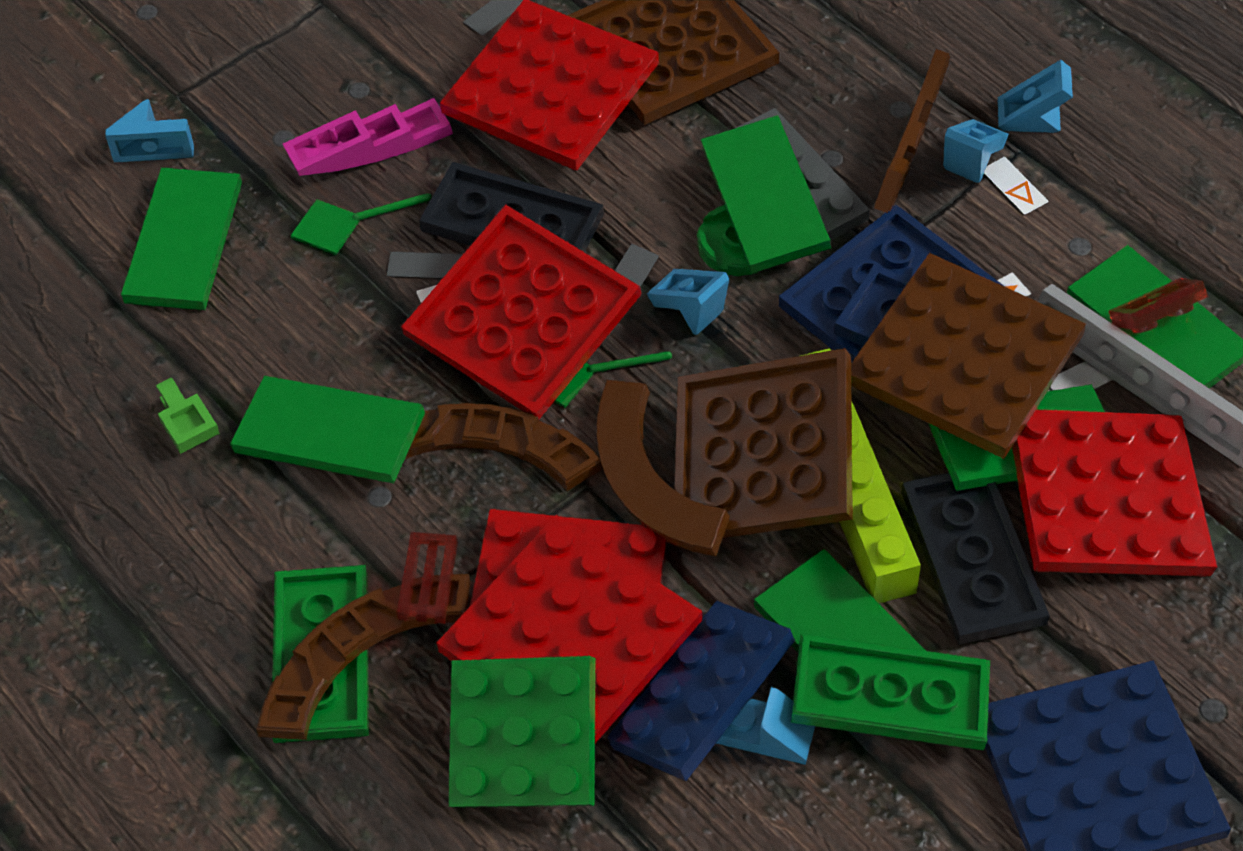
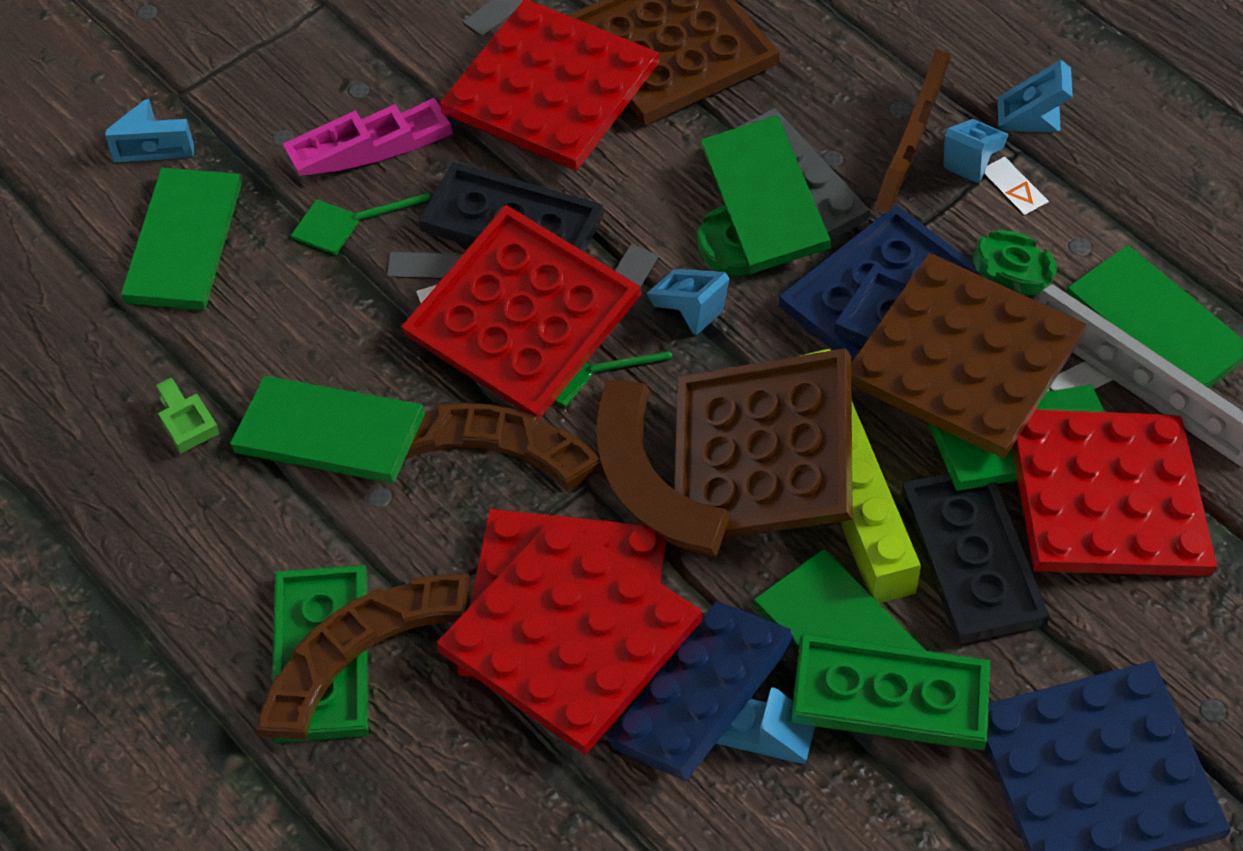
(423, 609): clear red tile -> none
(522, 732): green plate -> none
(1014, 262): none -> green tile
(1168, 300): clear red plate -> none

